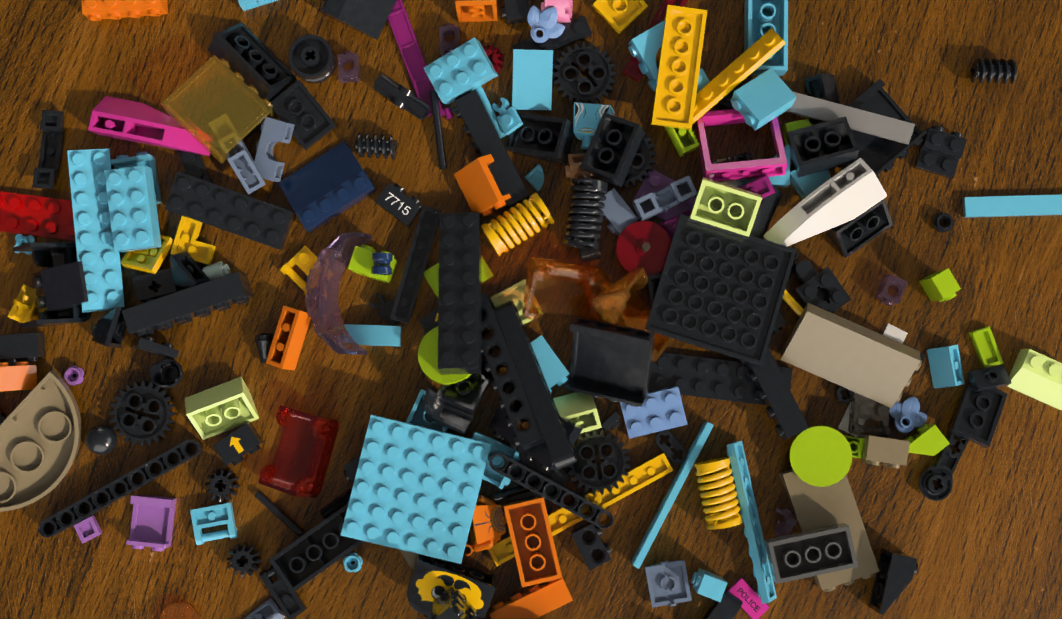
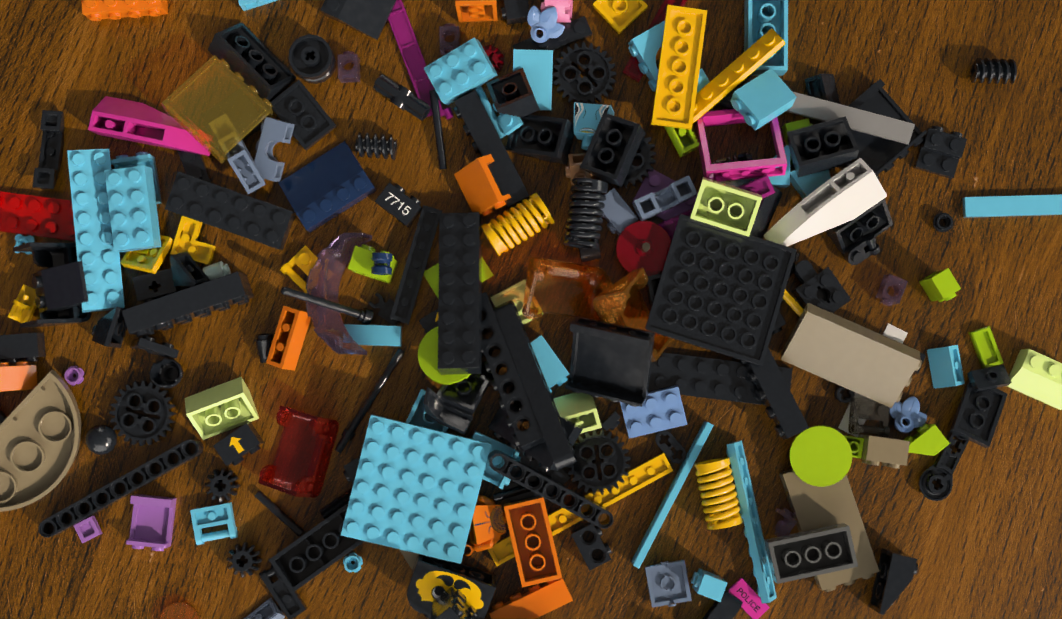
(348, 433): none -> black bar
(363, 315): none -> black piece
(513, 94): none -> black slope
(536, 178): medium azure tile -> none
(857, 253): none -> black plate

